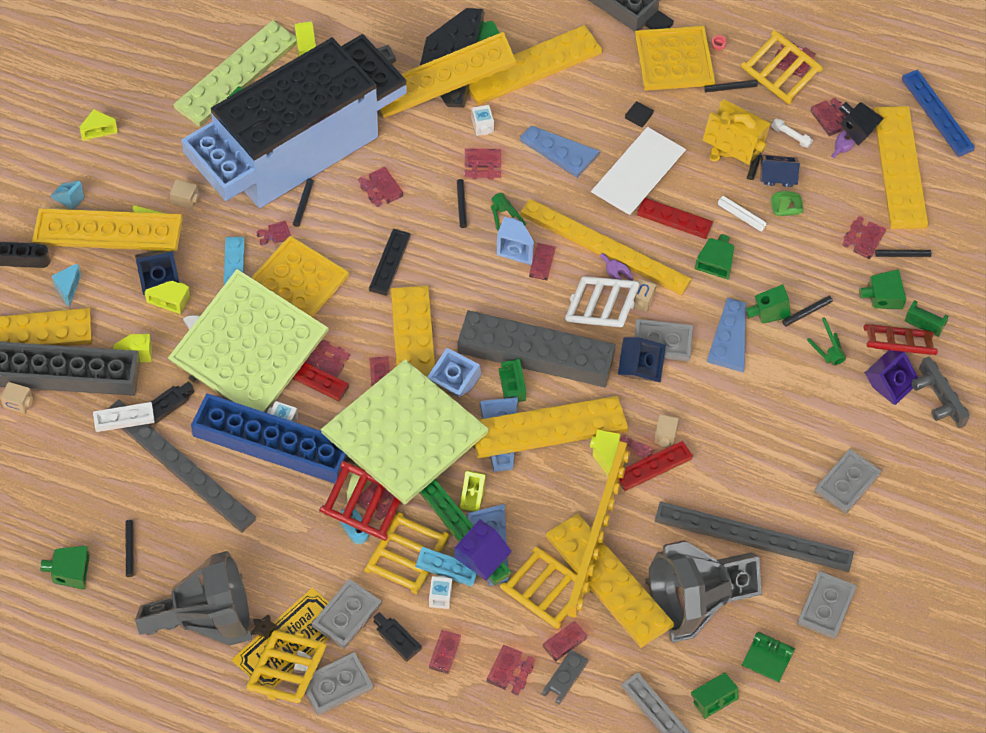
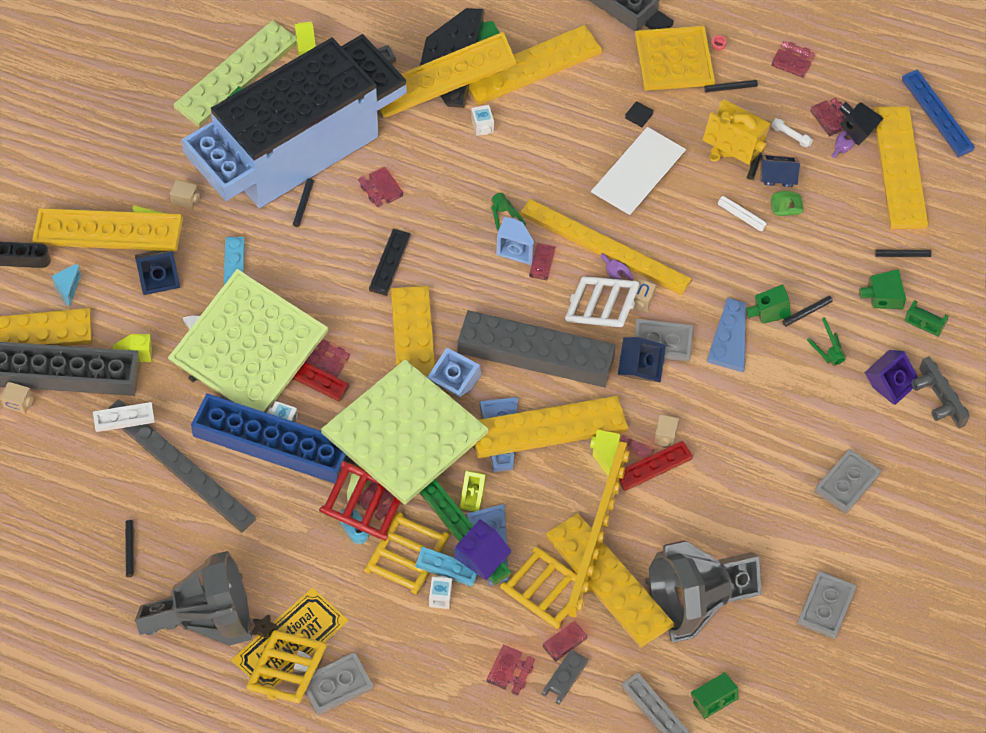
(68, 566): green torso -> none
(69, 194): medium azure slope -> none
(97, 125): neon yellow slope -> none
(169, 296): neon yellow slope -> none
(171, 400): black hinge -> none
(276, 232): clear pink plate -> none
(301, 276): yellow plate -> none
(346, 613): light grey plate -> none
(378, 368): clear pink plate -> none
(397, 637): black hinge -> none
(445, 651): clear pink plate -> none
(461, 203): black bar -> none
(482, 159): clear pink plate -> none
(512, 380): green hinge -> none
(561, 151): medium blue wing -> none
(675, 218): red plate -> none
(716, 257): green torso -> none
(754, 536): dark grey plate -> none
(768, 656): green hinge -> none
(774, 87): yellow bar -> none
(869, 239): clear pink plate -> none
(893, 346): red bar -> none

